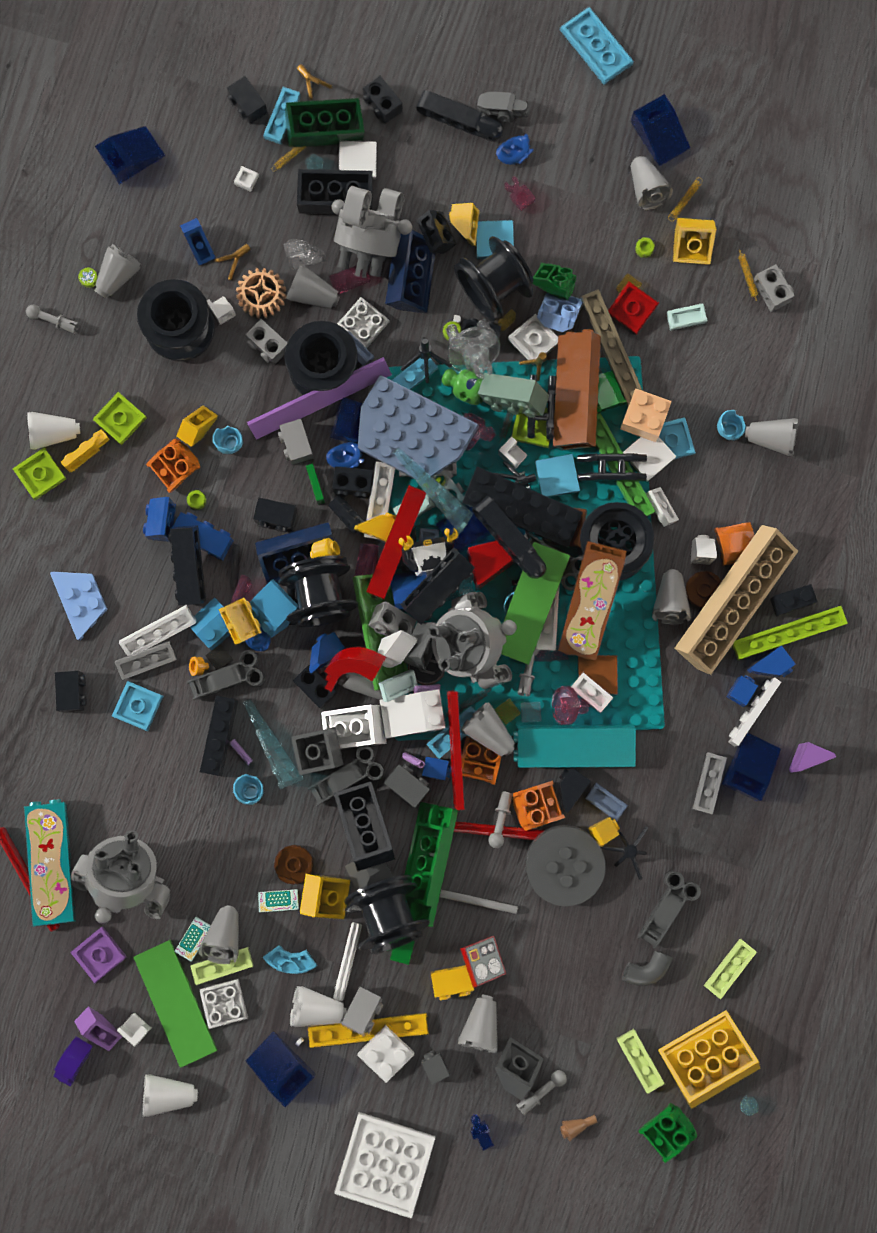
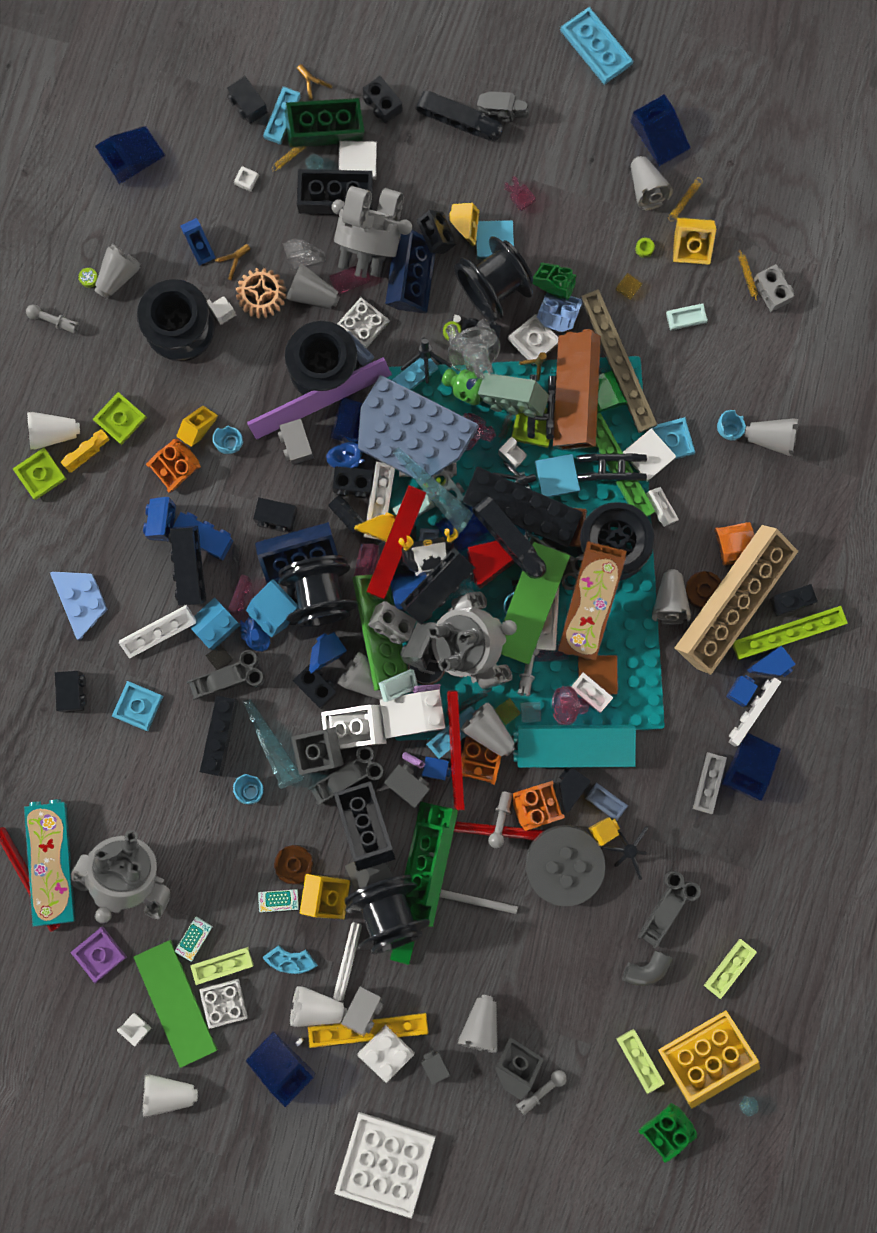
(72, 1061): dark purple brick -> none
(97, 1029): medium lavender slope -> none
(145, 660): light grey plate -> none
(196, 500): lime tile -> none
(197, 666): light orange tile -> none
(222, 937): light grey cone -> none
(240, 620): yellow hinge -> none
(241, 752): lavender piece -> none
(270, 339): light grey brick -> none
(315, 484): green tile -> none
(325, 548): yellow head -> none
(353, 660): red arch -> none
(396, 648): white slope -> none
(451, 981): yellow hinge -> none
(481, 1132): clear blue piece -> none
(483, 961): tile -> none
(507, 320): clear yellow tile -> none
(514, 150): blue hat -> none
(572, 1128): medium nougat cone -> none
(632, 307): red tile -> none
(645, 415): light nougat brick -> none
(703, 550): white slope -> none
(808, 756): medium lavender slope -> none

